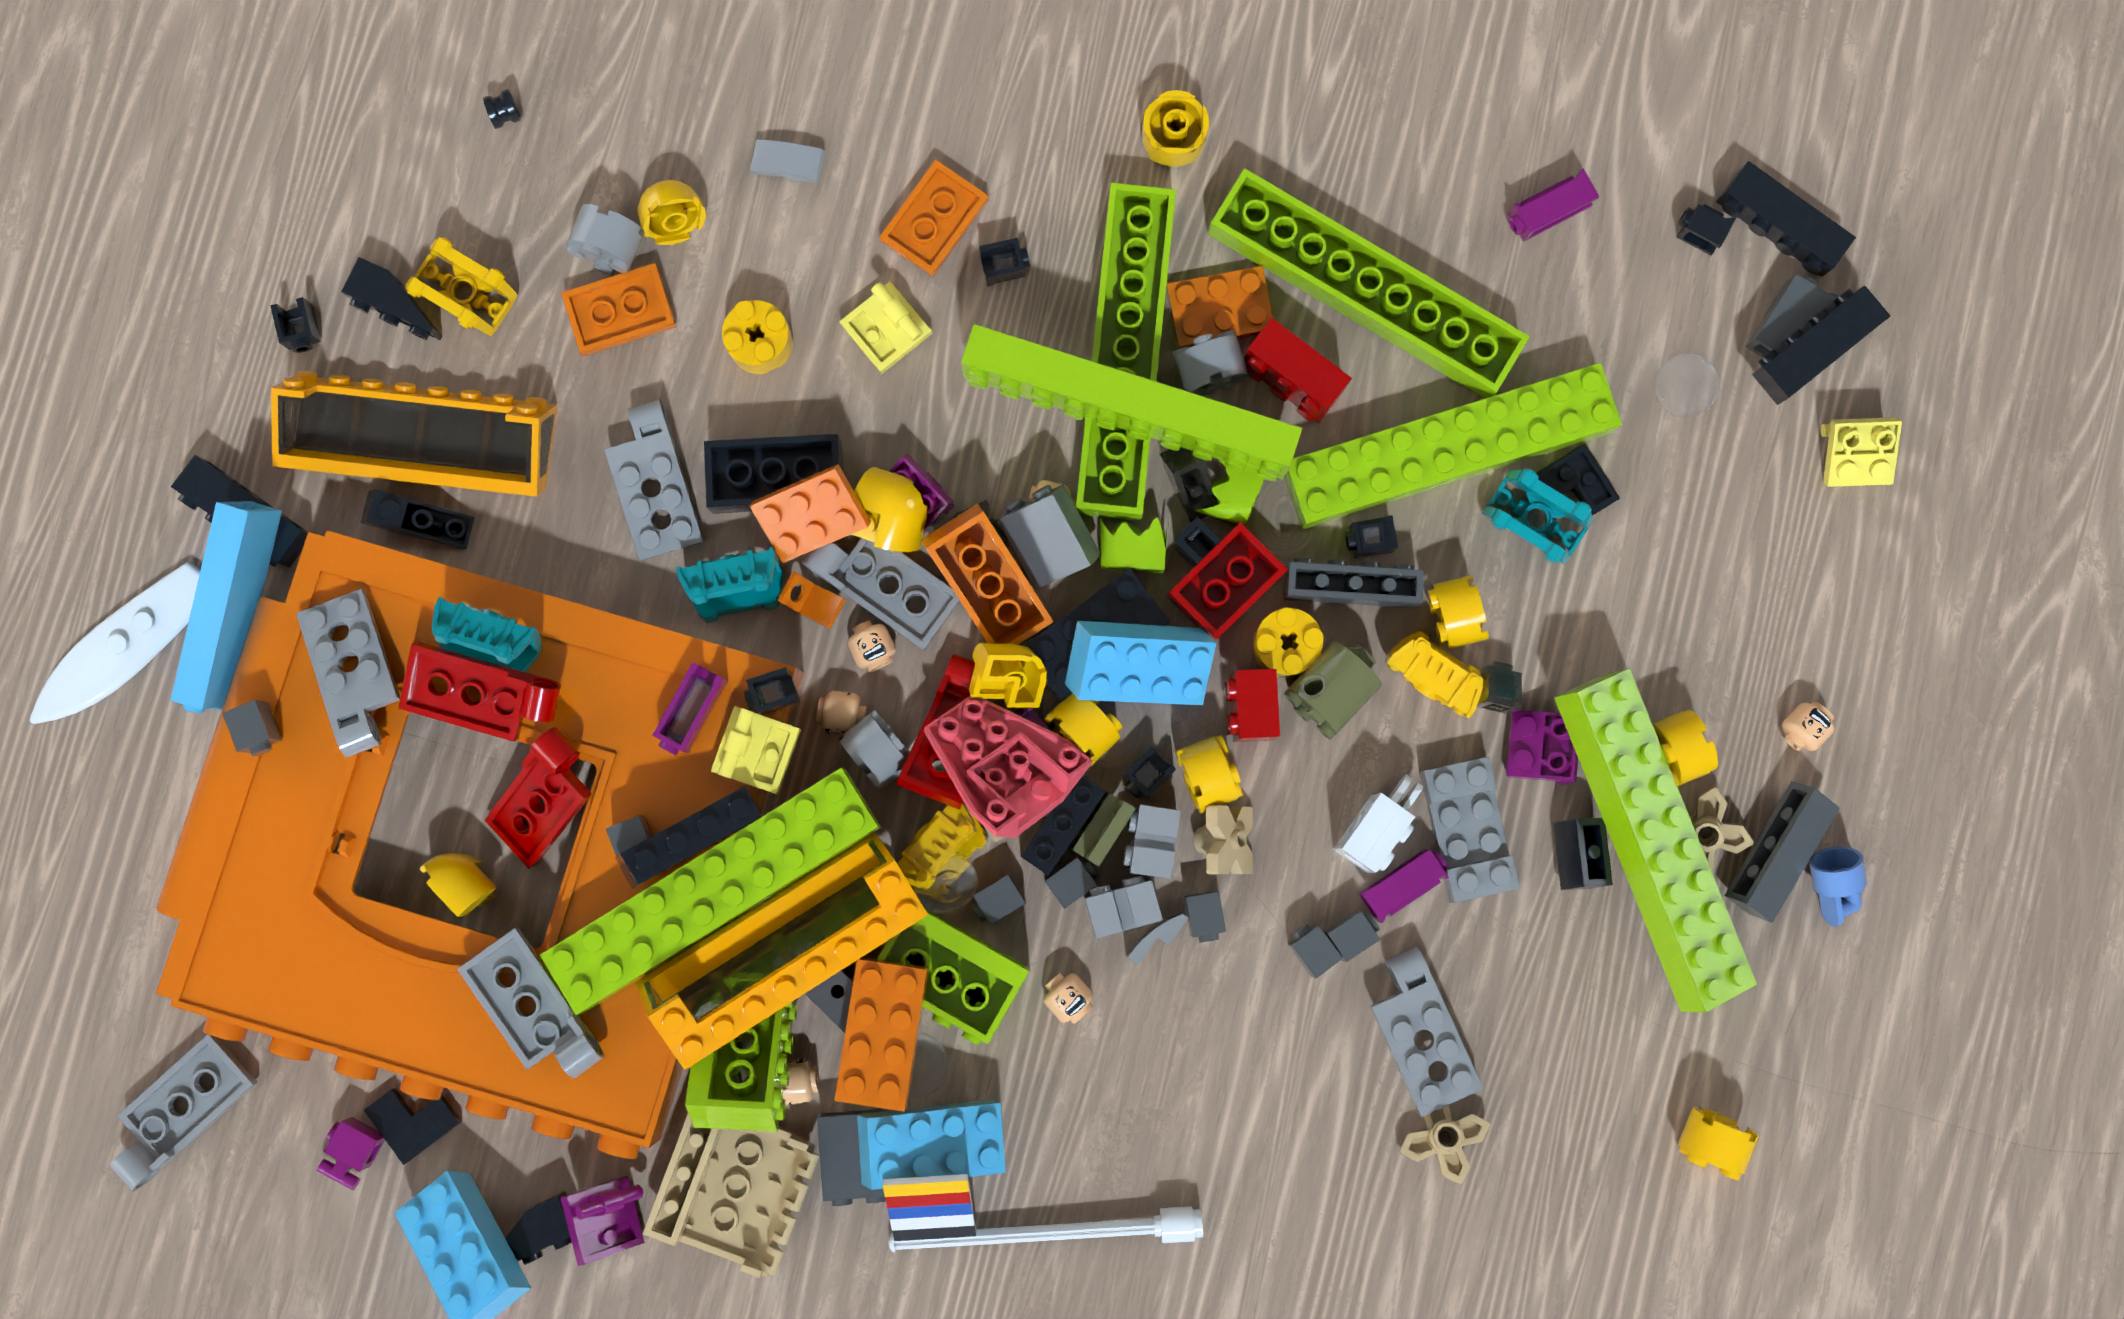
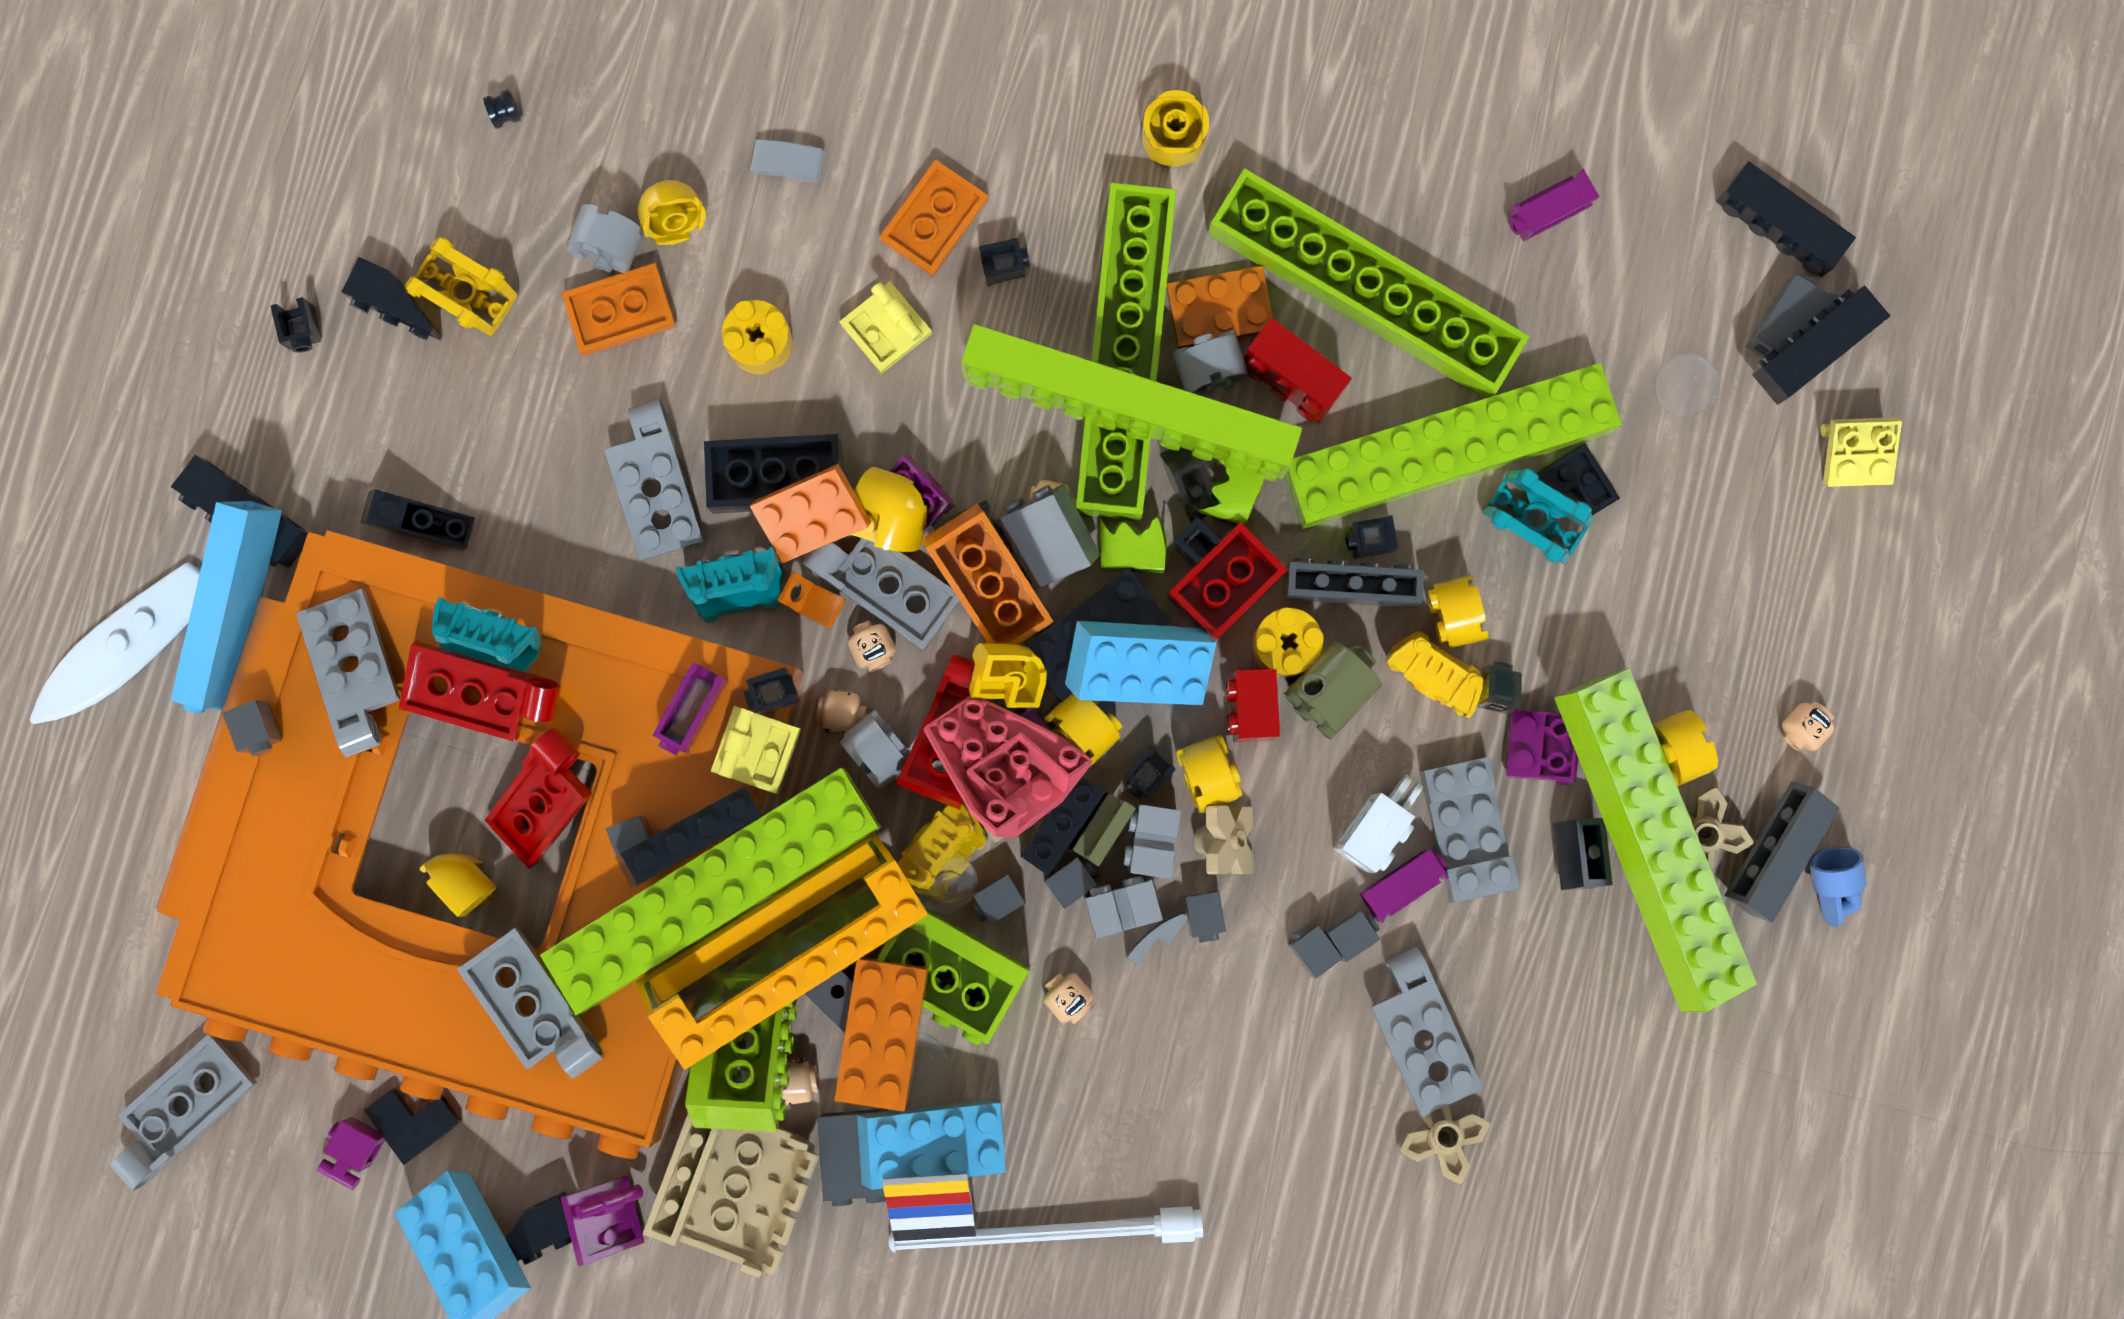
(412, 433): window -> none
(1704, 228): black window -> none
(1717, 1141): yellow brick -> none

